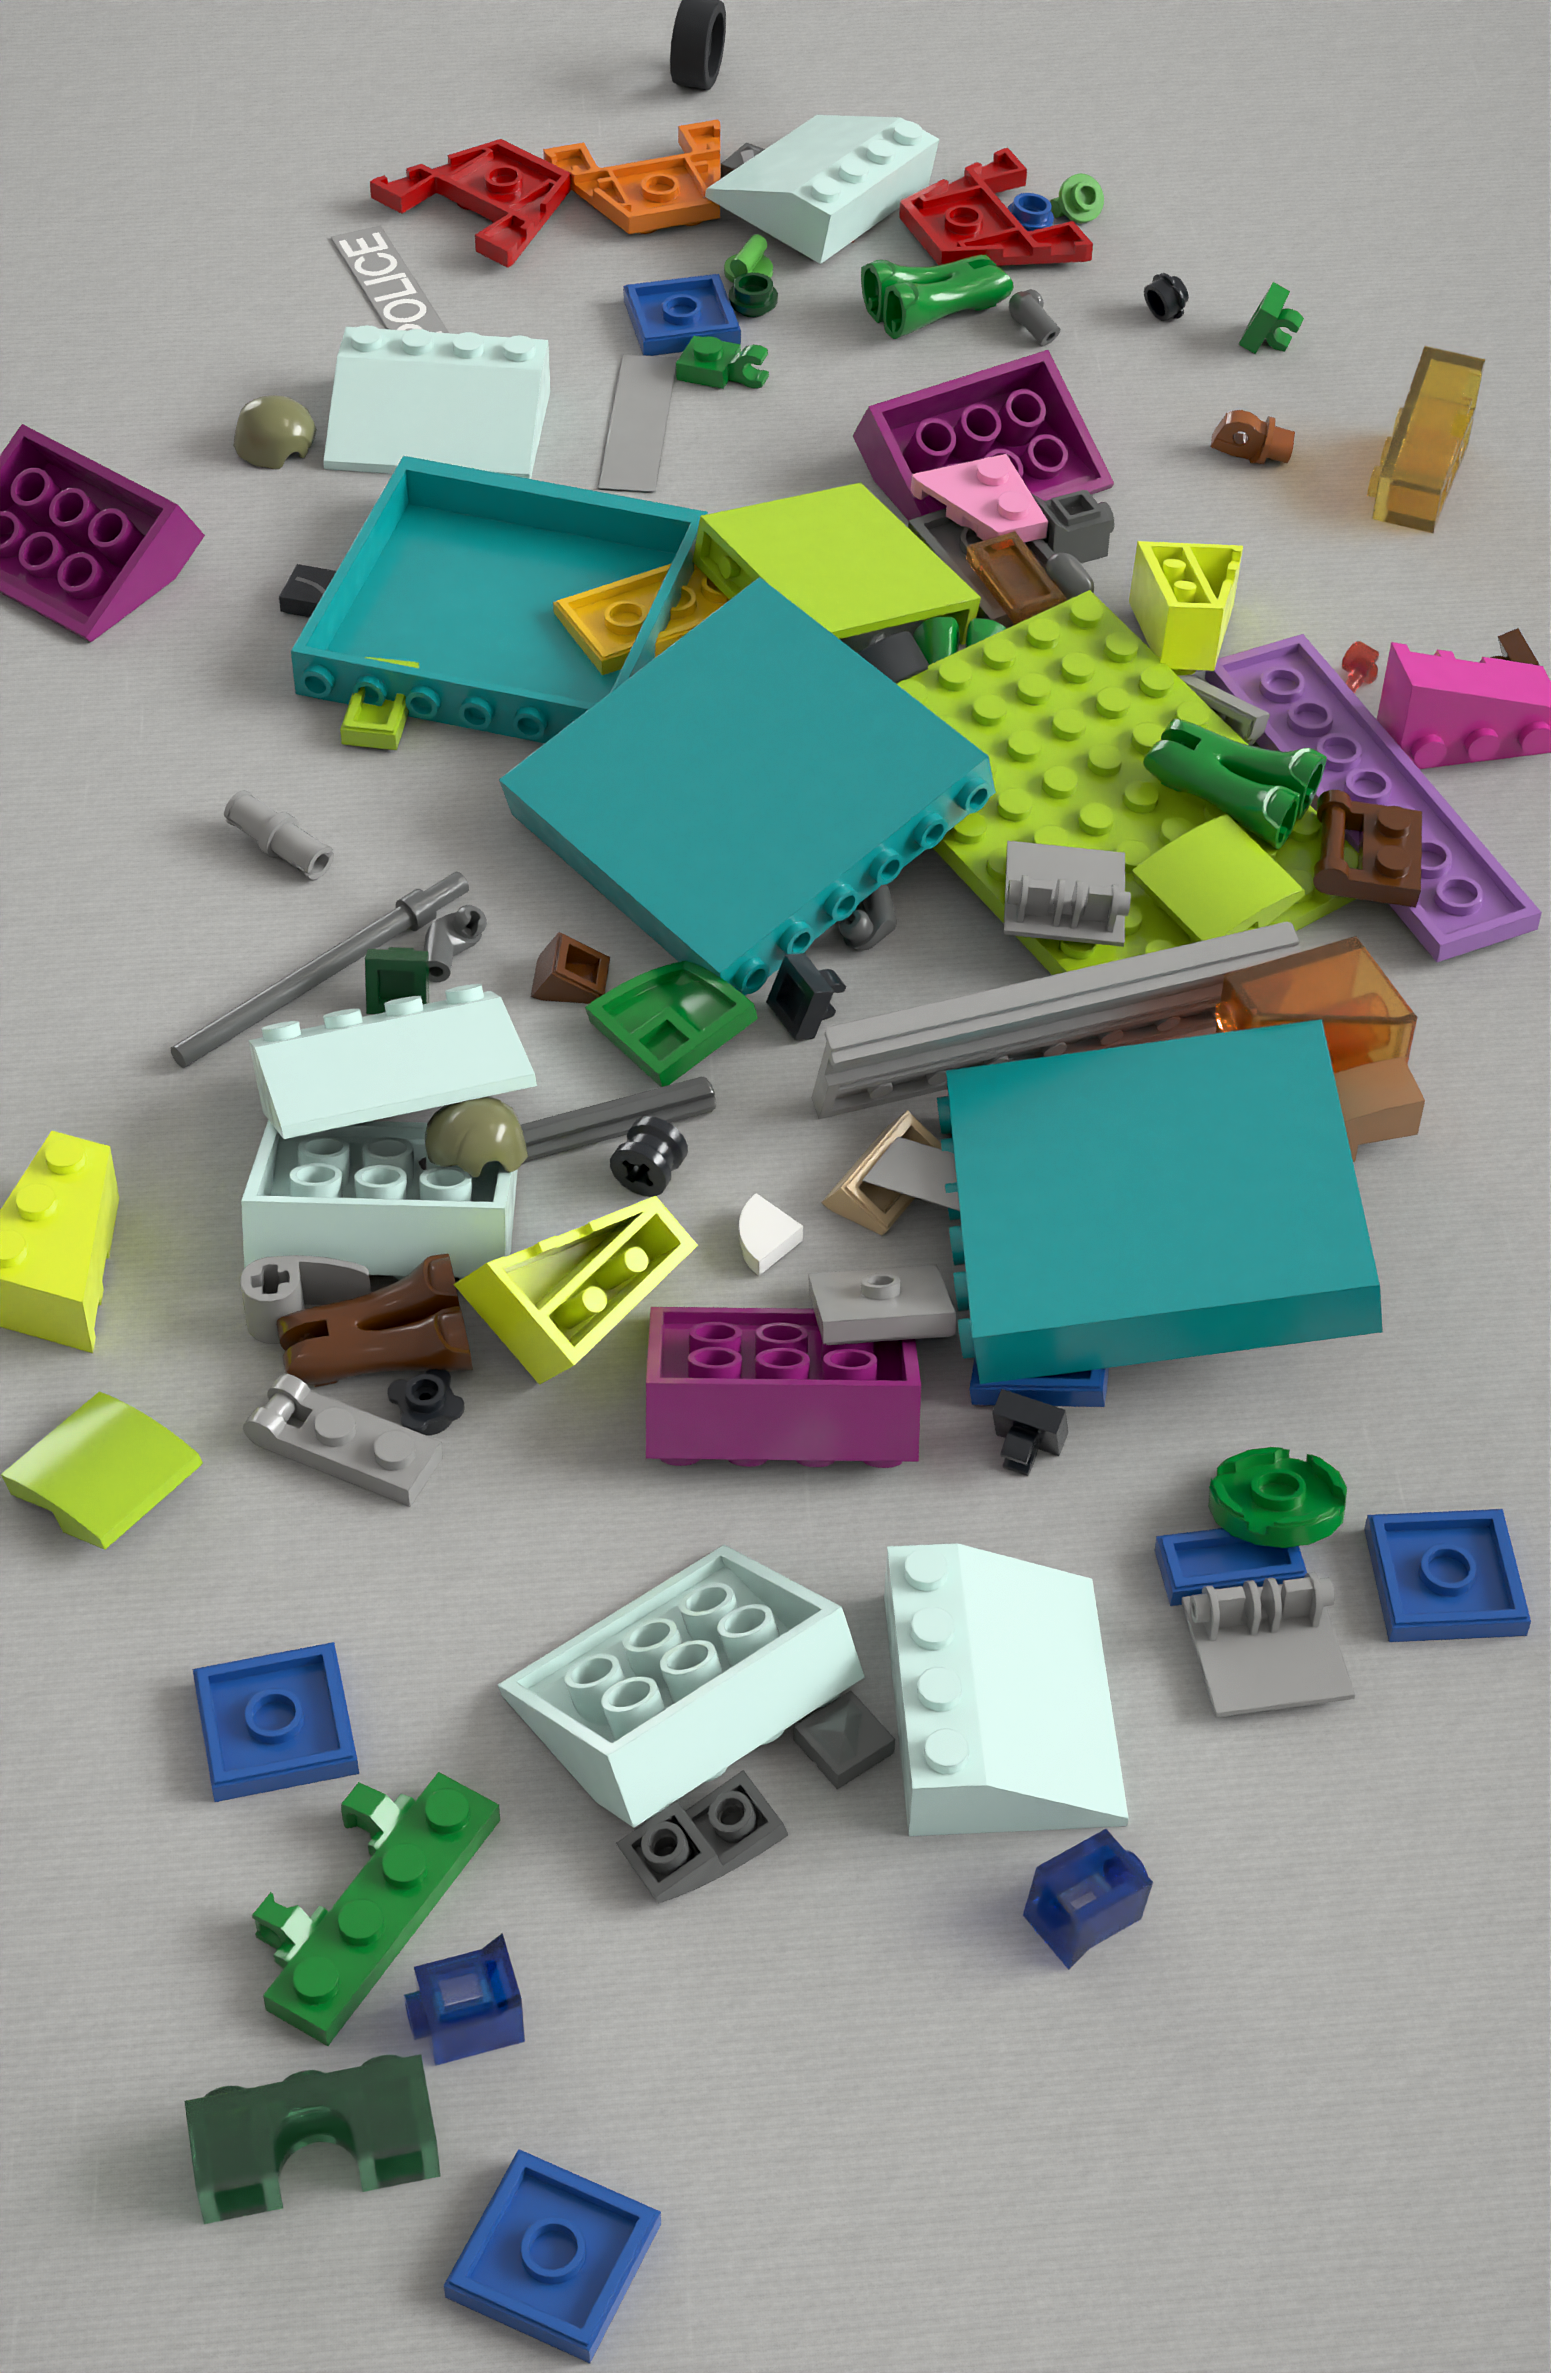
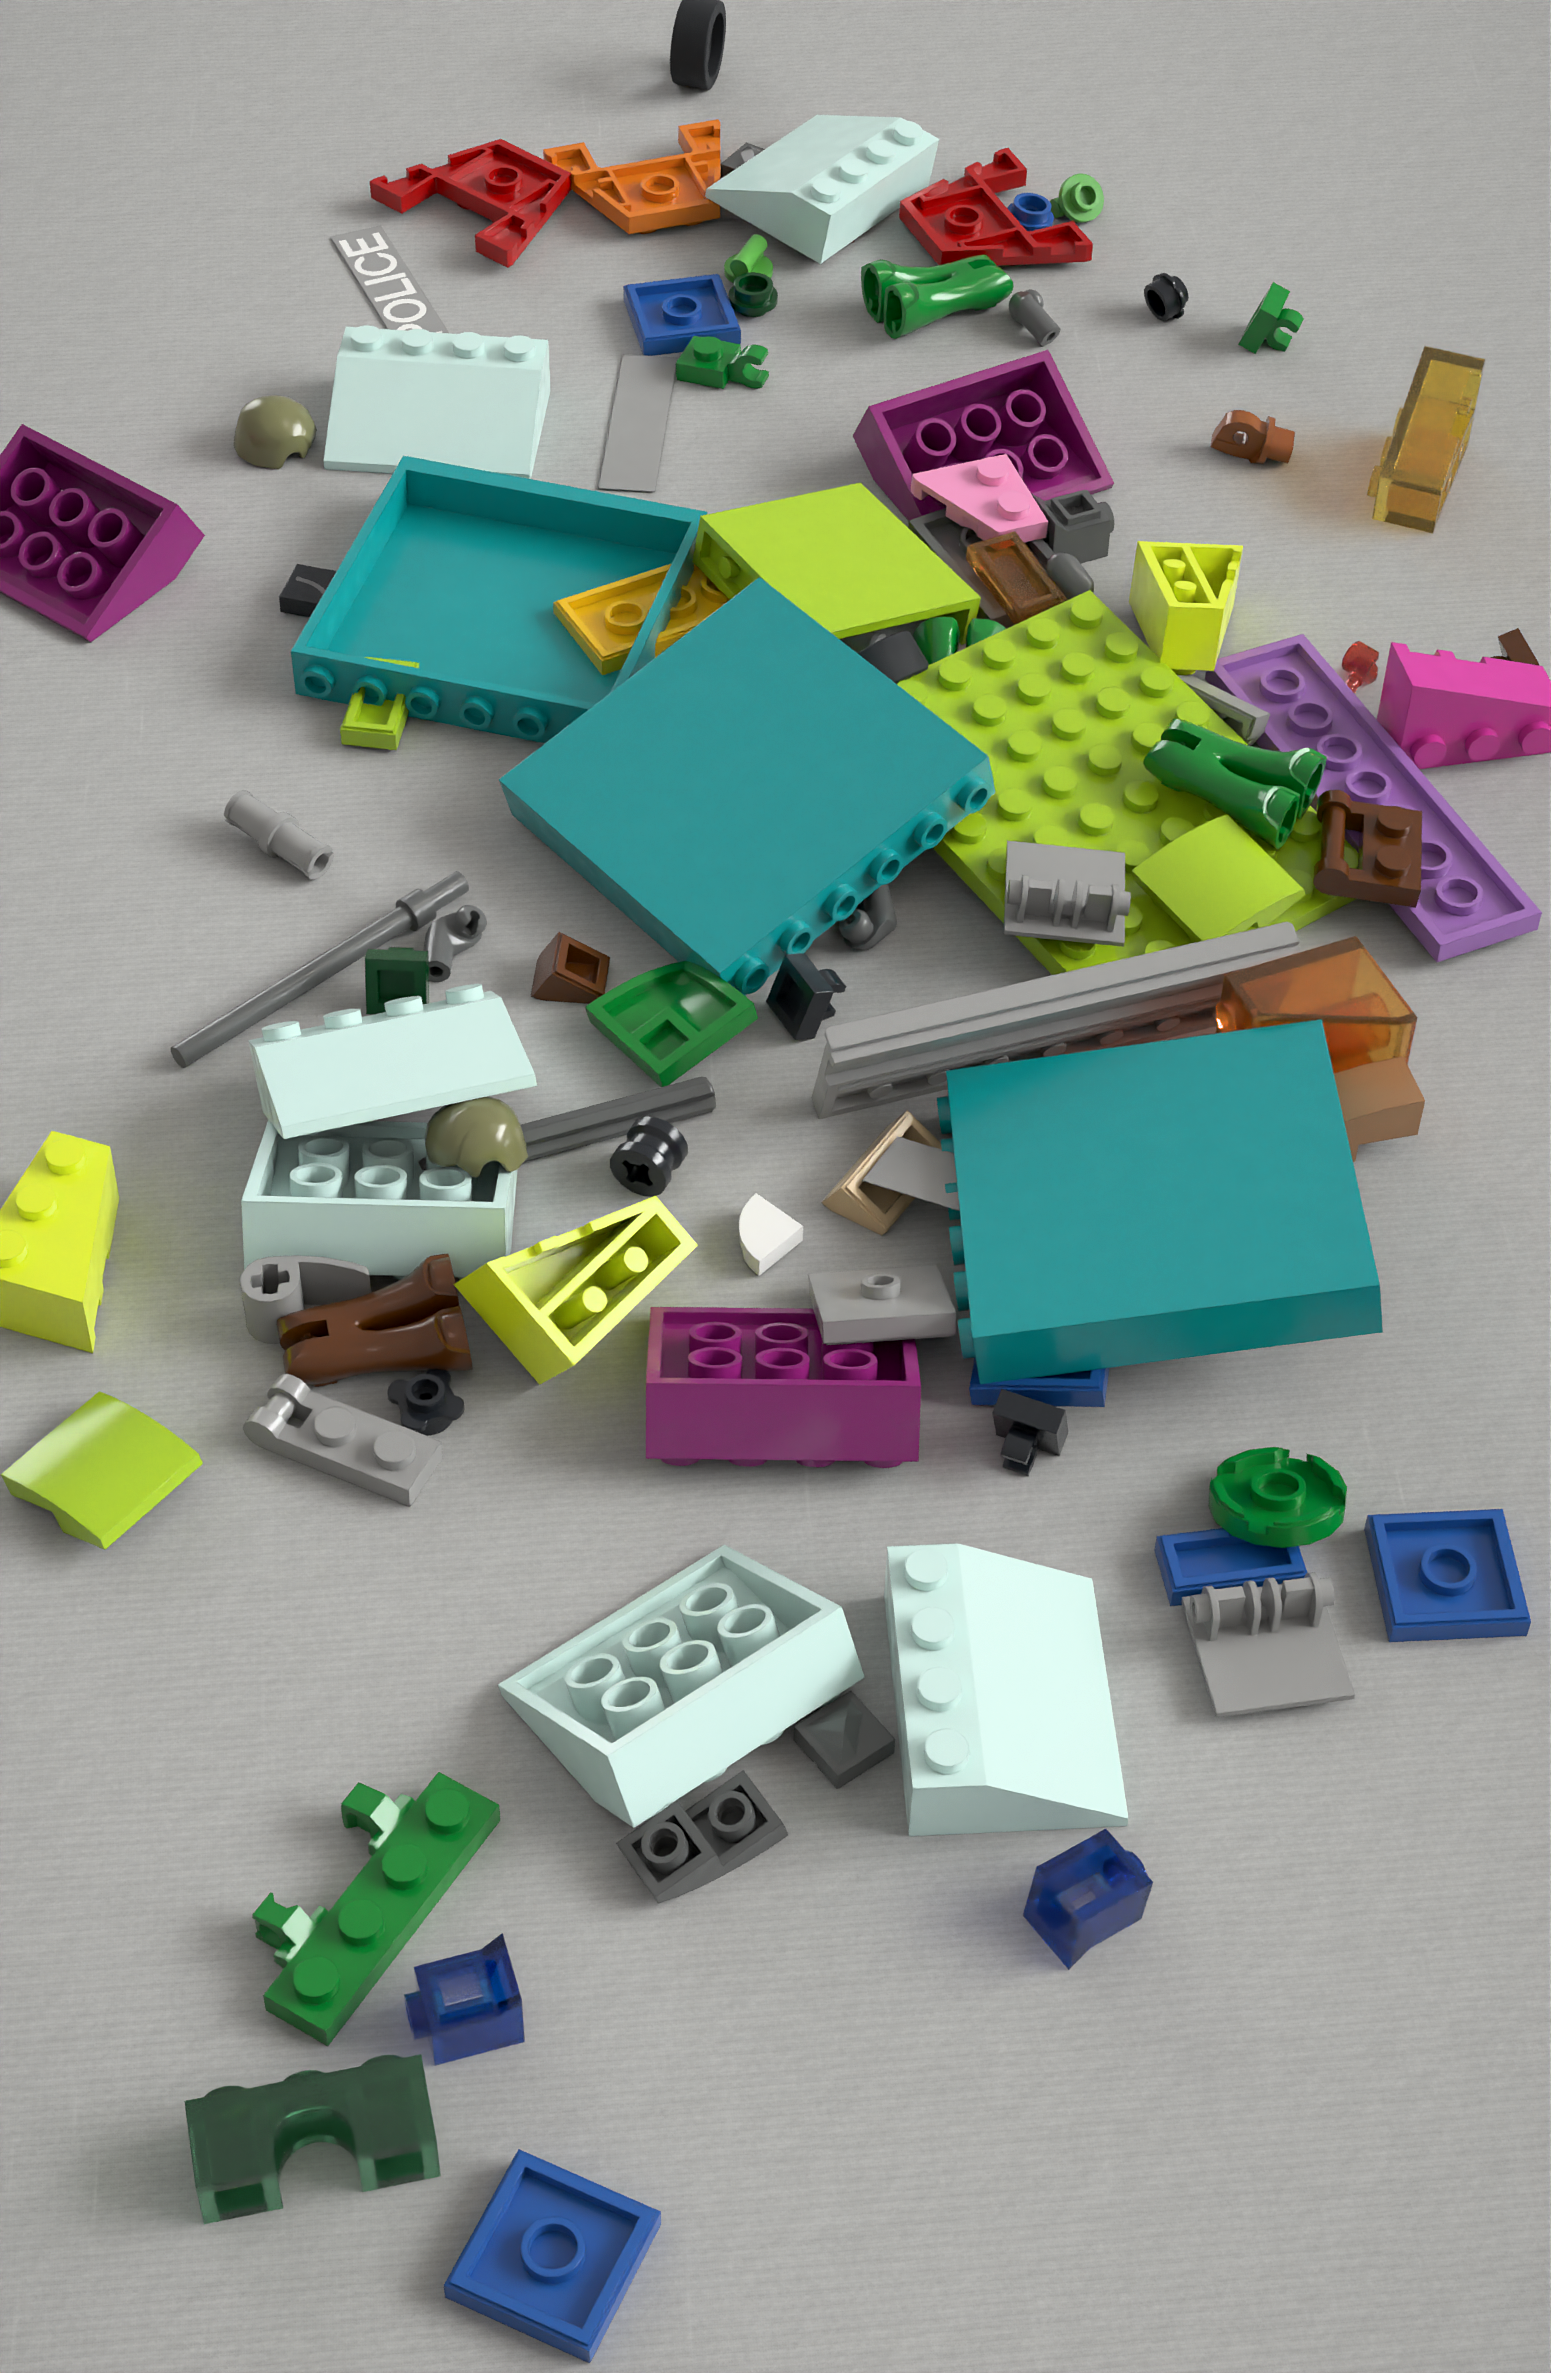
(275, 1722): blue tile -> none

